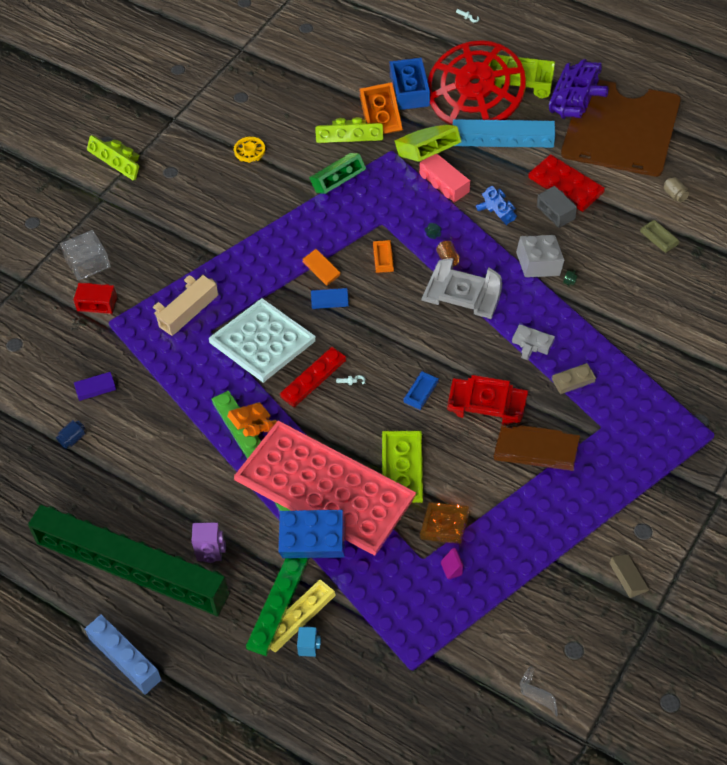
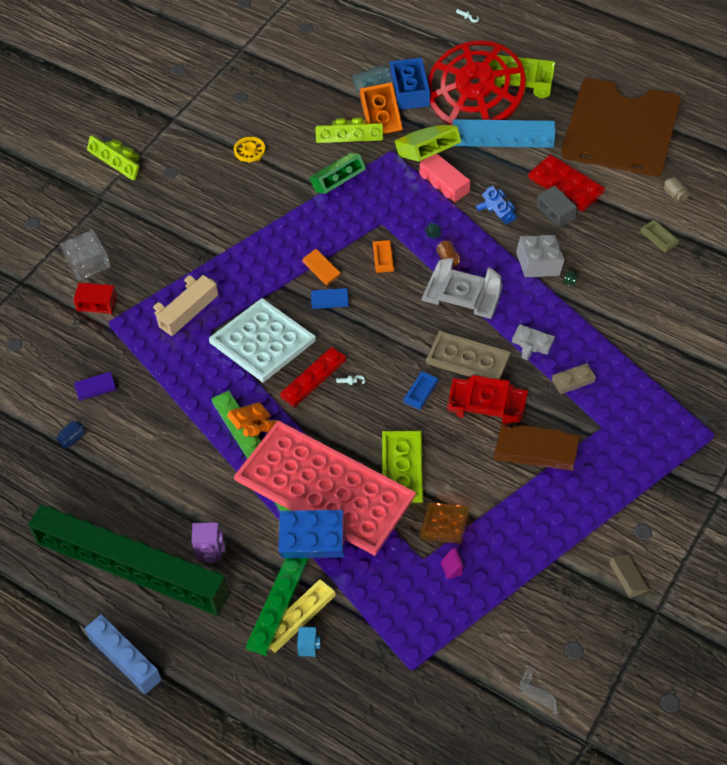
(371, 77): none -> clear light blue brick
(467, 356): none -> dark tan plate
(576, 89): dark purple piece -> none

